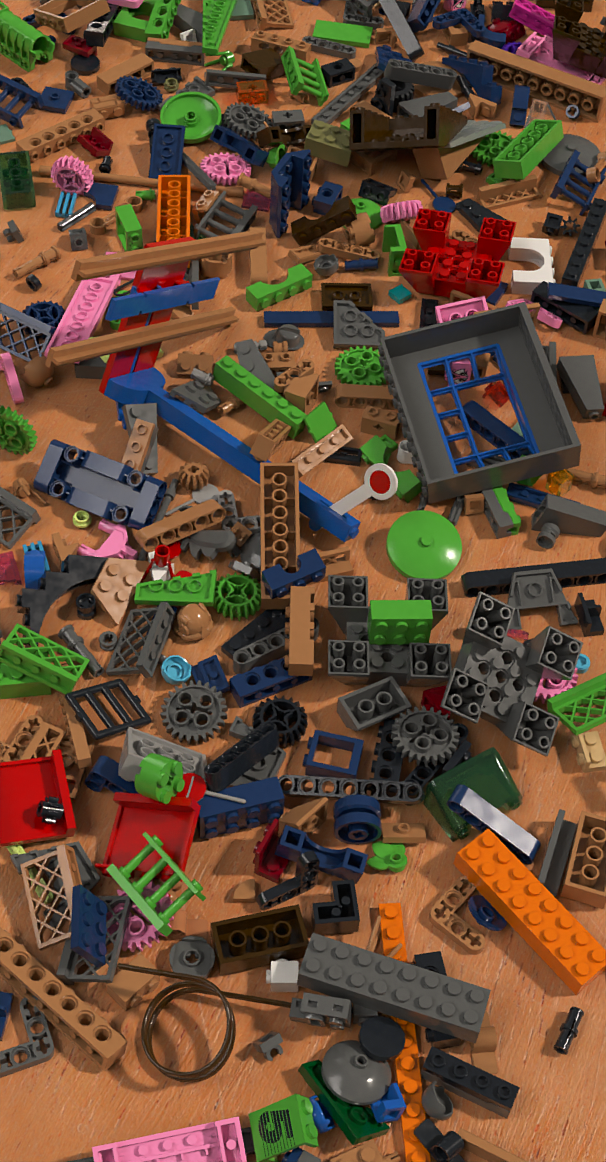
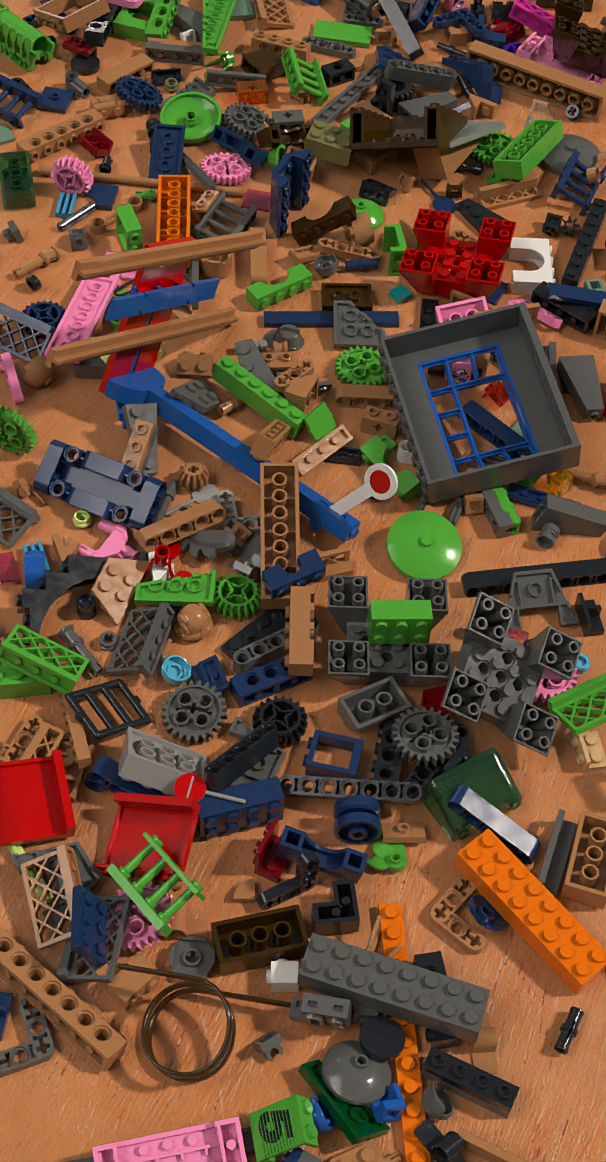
(50, 810): black gear -> none
(159, 778): bright green brick -> none
(206, 378): light grey pin -> none
(253, 185): medium nougat pin -> none
(306, 816): medium nougat slope -> none
(325, 197): dark blue brick -> none
(400, 210): bright pink gear -> none
(519, 105): dark blue arch -> none

